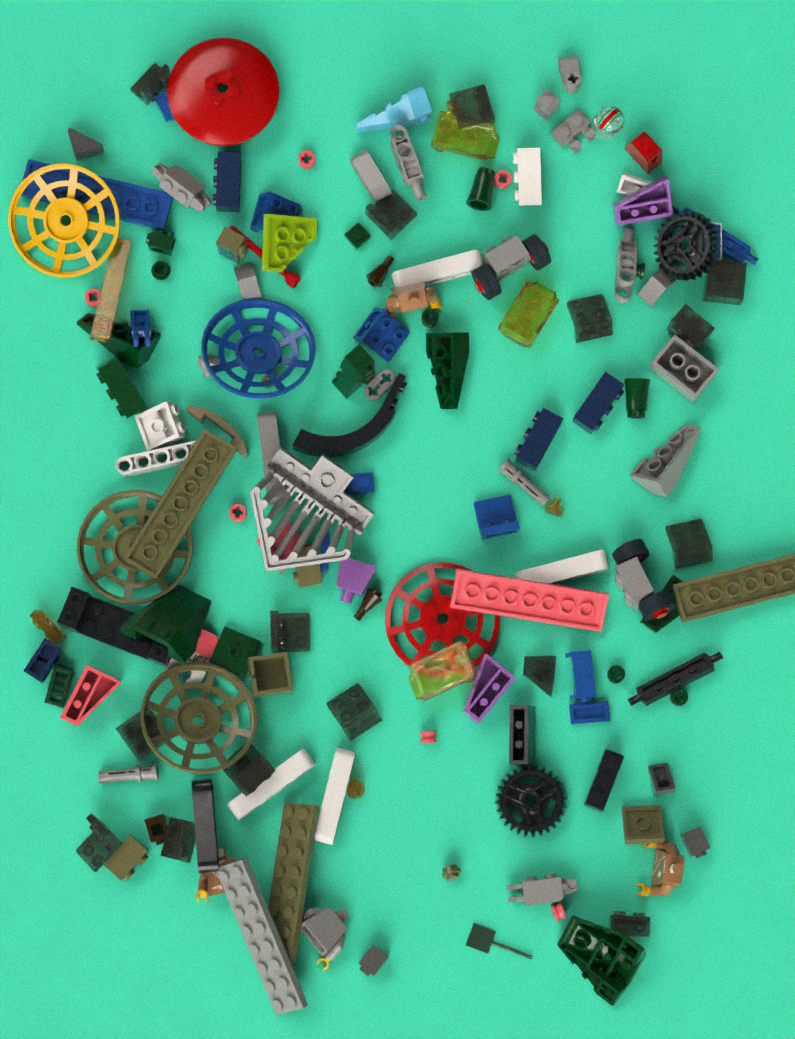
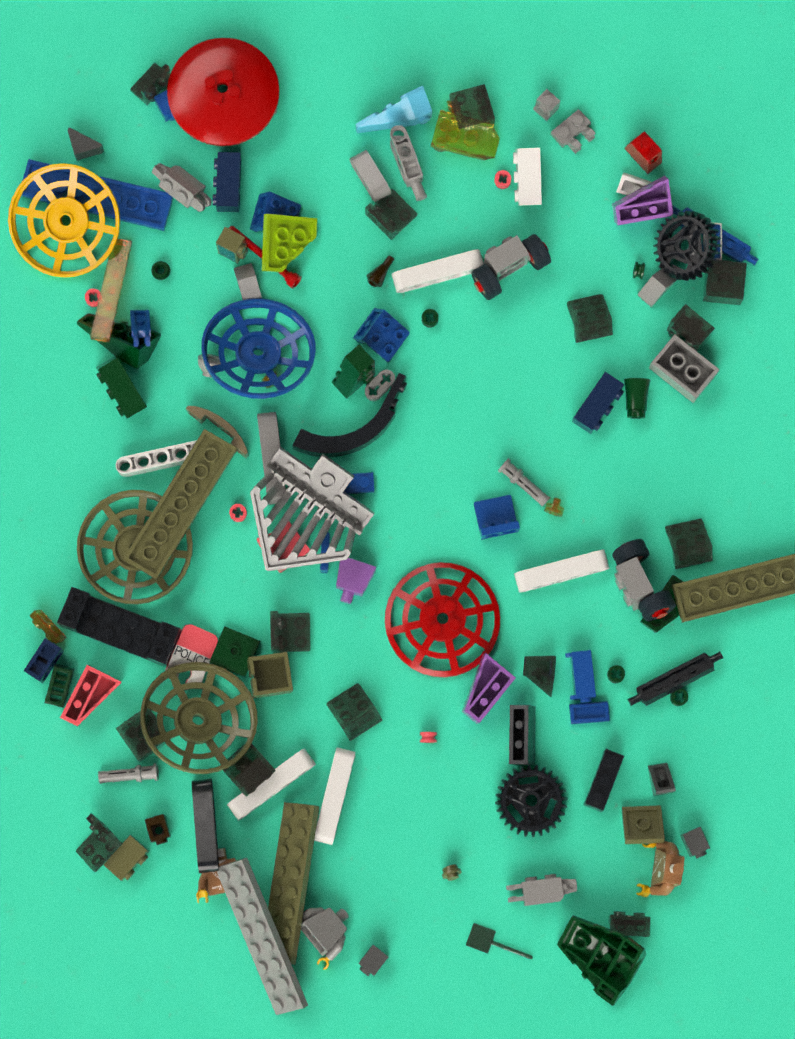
(160, 425): white plate -> none
(161, 242): dark green brick -> none
(172, 621): dark green wedge -> none
(179, 840): clear smoke bracket -> none
(302, 156): coral bush -> none
(308, 574): olive brick -> none
(355, 789): clear orange plate -> none
(357, 236): dark green plate -> none
(370, 600): dark brown cone -> none
(412, 298): medium nougat torso -> none
(442, 671): clear yellow slope -> none
(449, 361): dark green wedge -> none
(482, 189): dark green plant -> none
(528, 314): clear yellow slope -> none
(529, 600): coral plate -> none
(538, 439): dark blue brick -> none
(558, 911): coral bush -> none
(570, 71): light grey piece -> none
(608, 121): clear helmet -> none
(625, 265): light grey piece -> none
(665, 467): light grey wedge -> none

